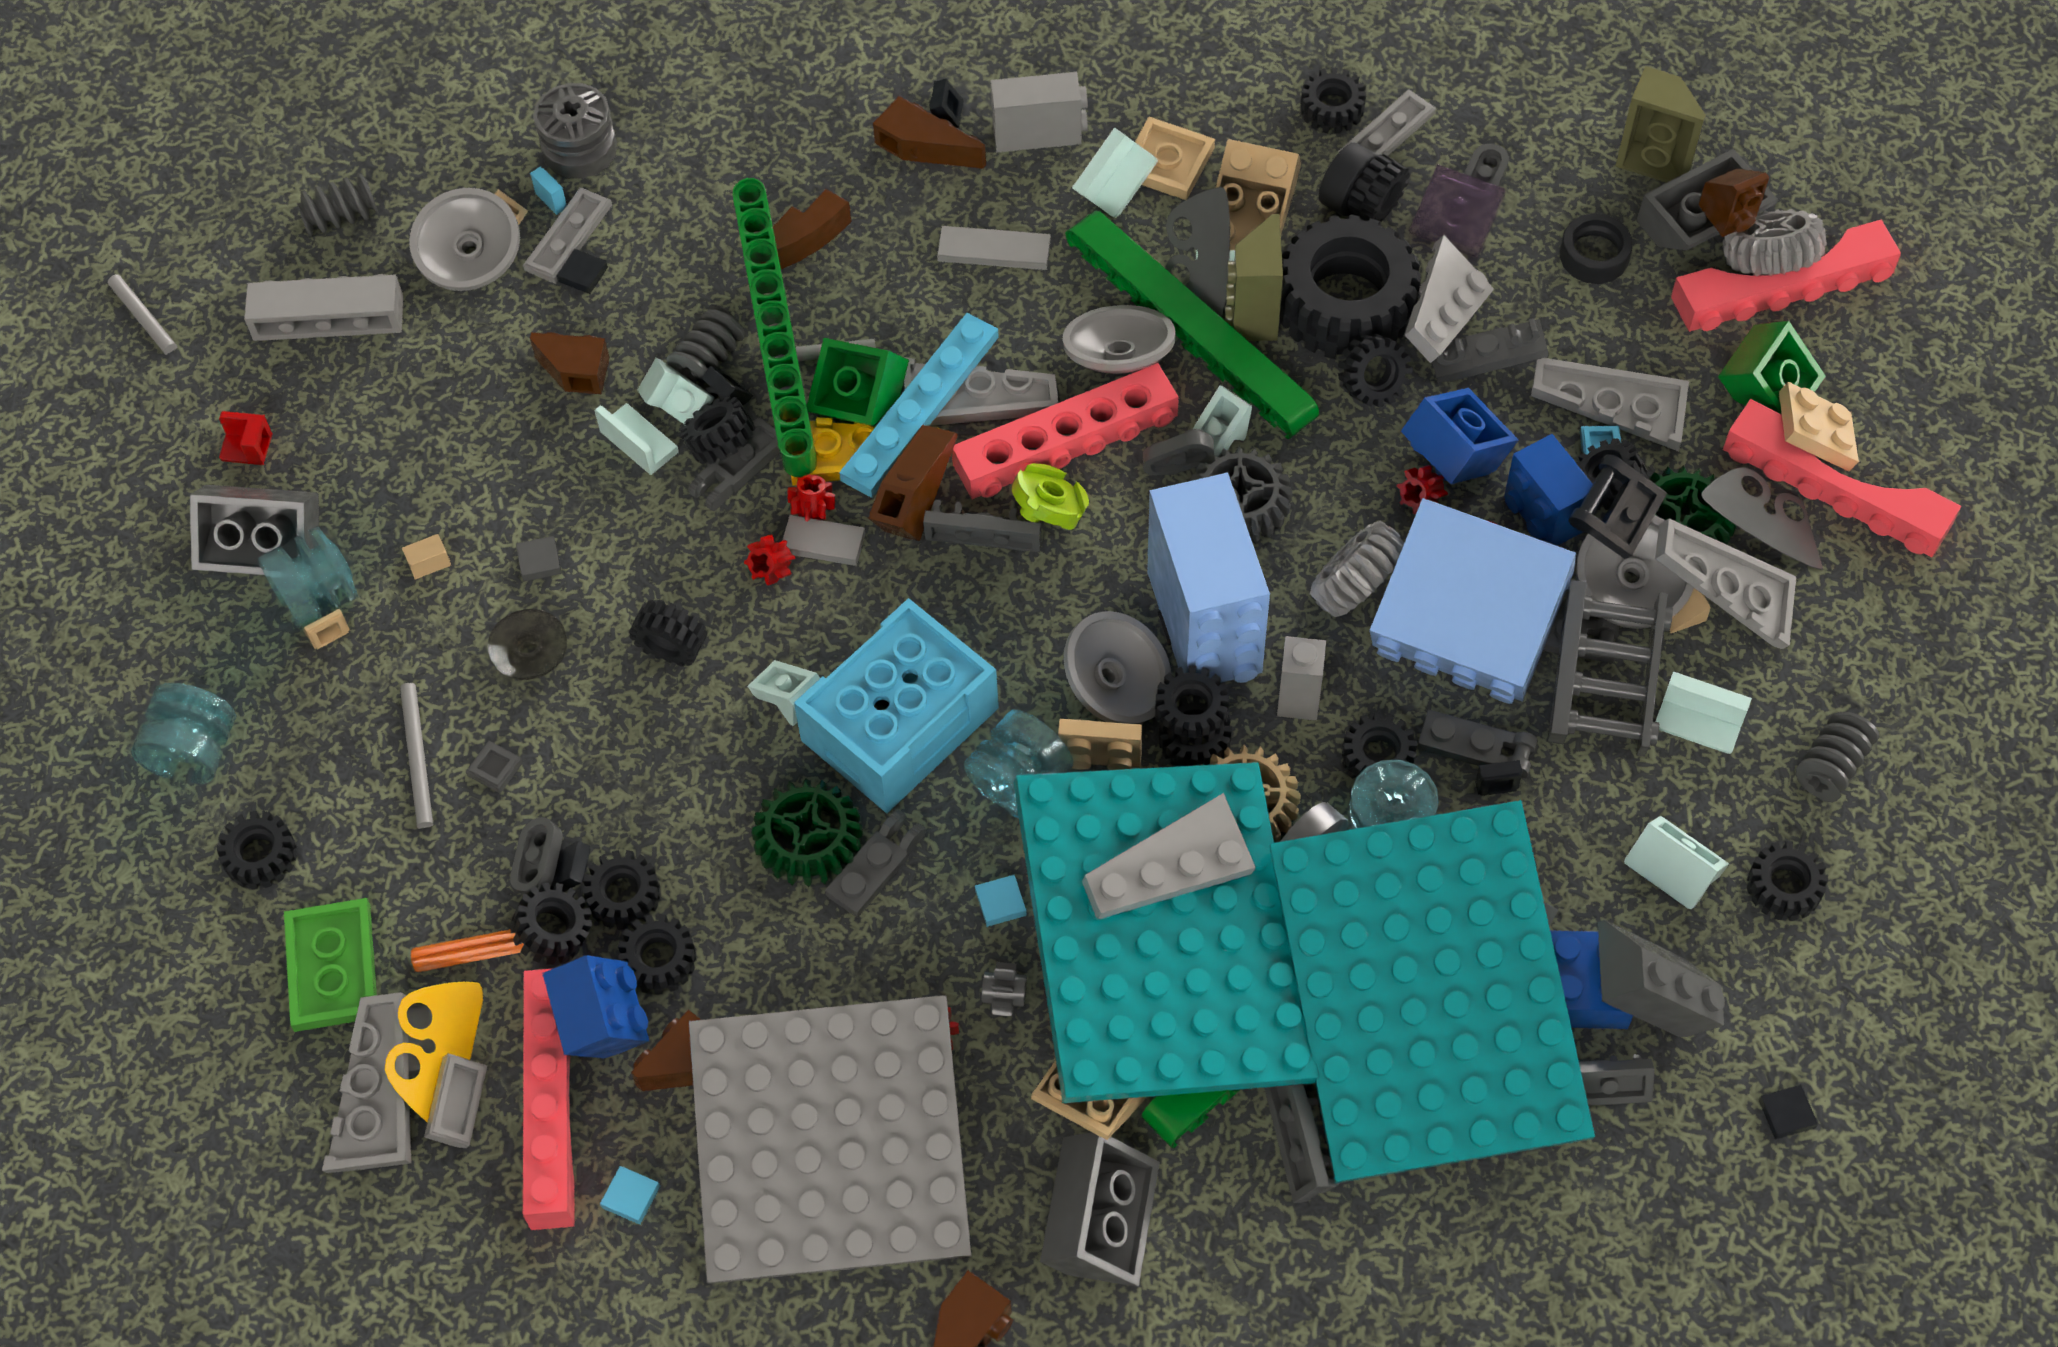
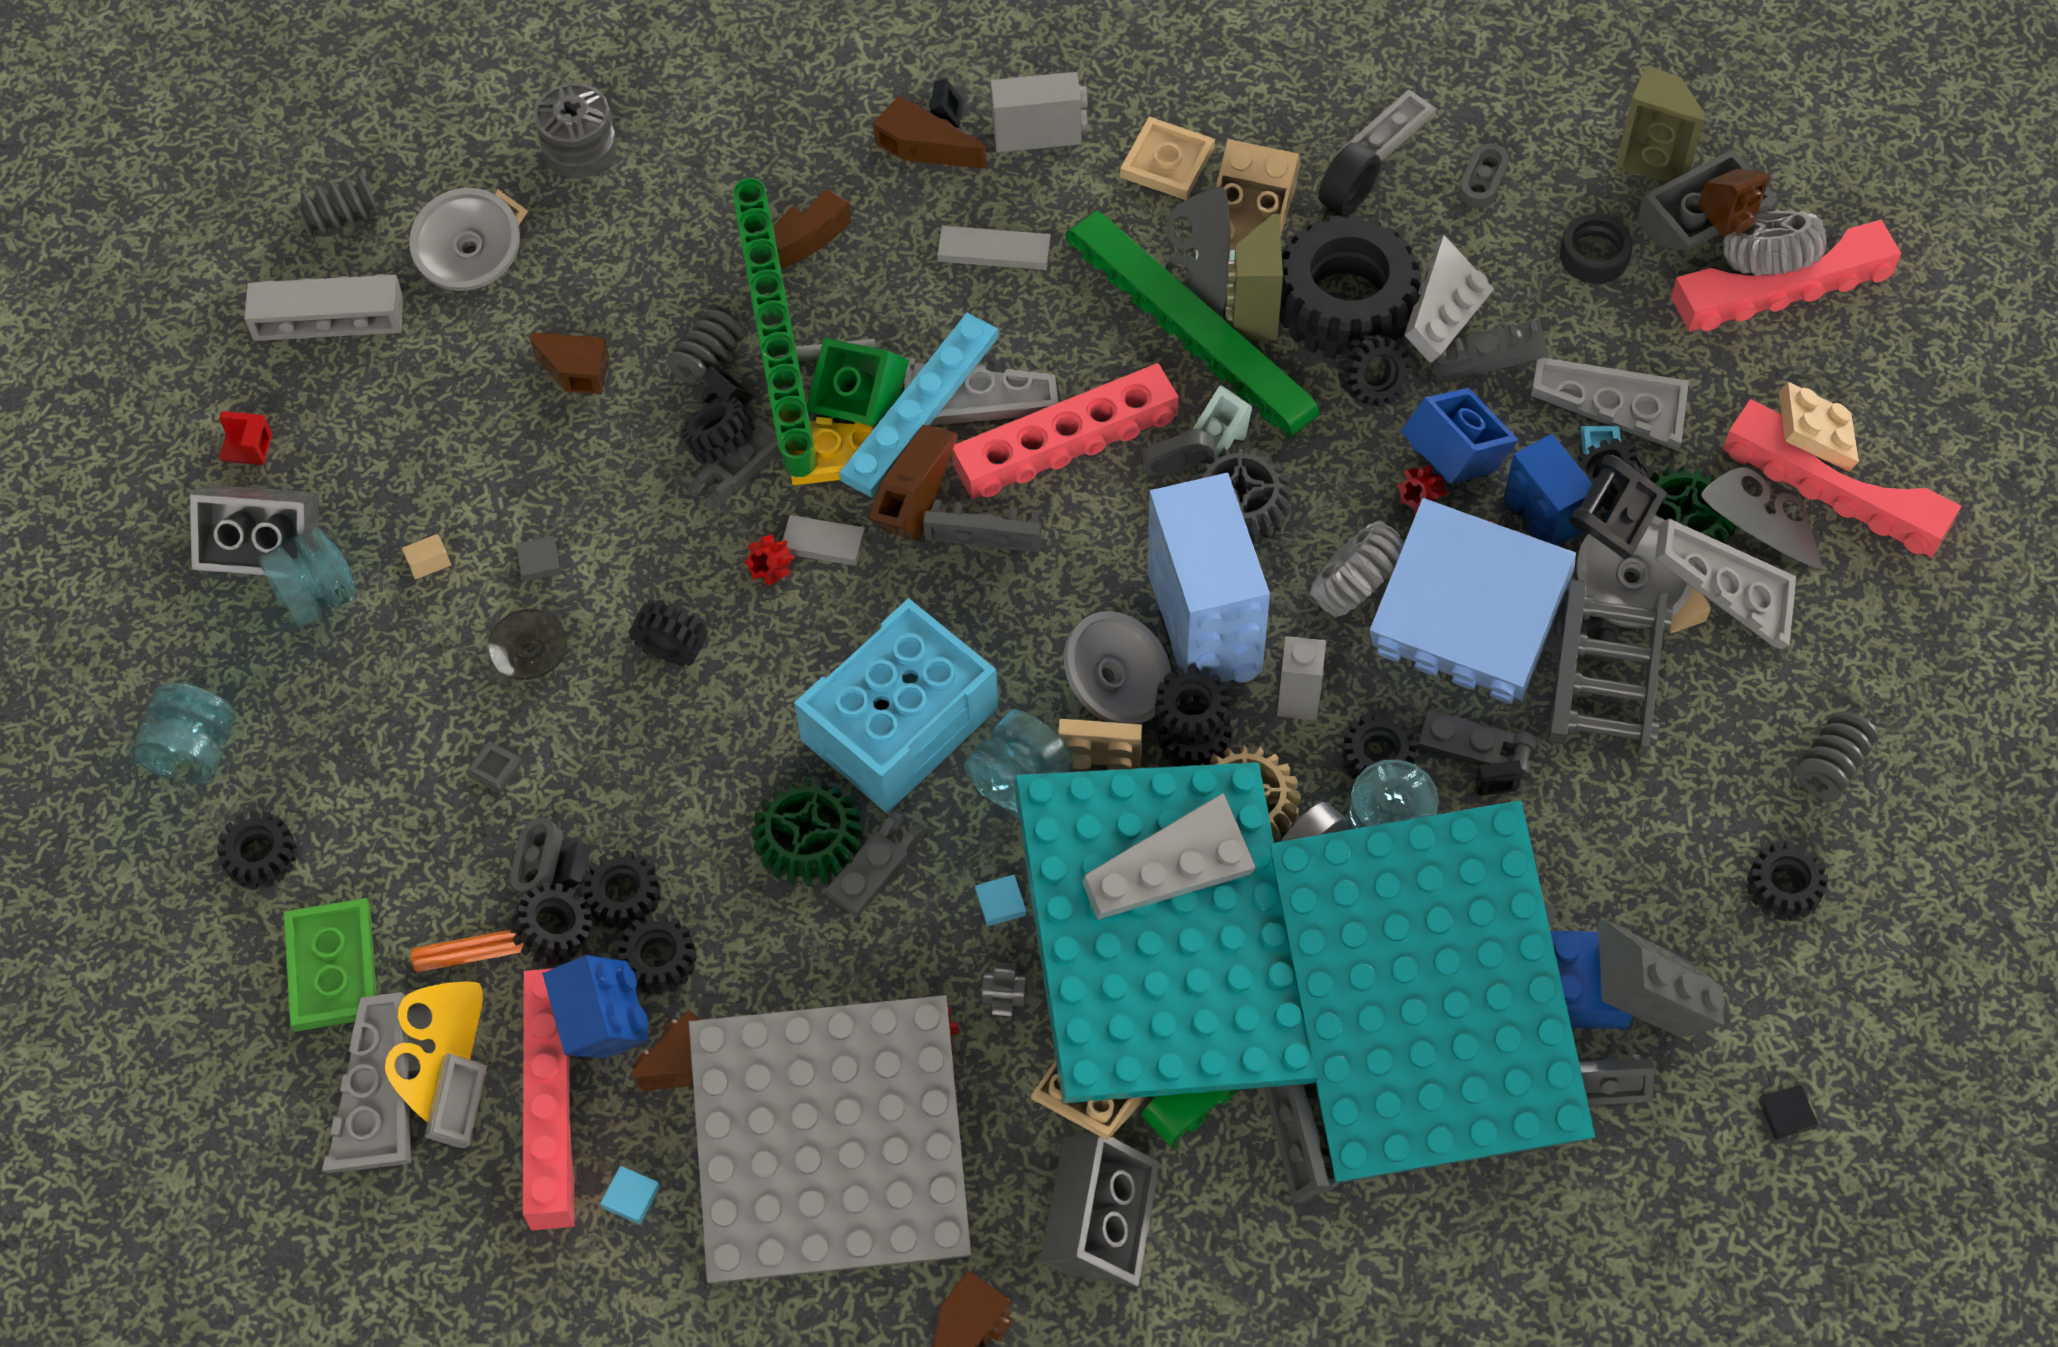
(142, 314): light grey bar -> none
(326, 629): tan slope -> none
(416, 755): light grey bar -> none
(548, 190): medium azure tile -> none
(567, 233): light grey tile -> none
(582, 271): black tile -> none
(636, 437): light aqua panel -> none
(672, 391): light aqua slope -> none
(782, 686): light aqua slope -> none
(811, 497): red gear -> none
(1048, 496): lime plate -> none
(1115, 173): light aqua panel -> none
(1119, 338): light grey dish -> none
(1333, 116): black tyre -> none
(1378, 189): black tyre -> none
(1459, 209): clear purple plate -> none
(1675, 862): light aqua panel -> none
(1702, 712): light aqua panel -> none
(1766, 362): green slope -> none

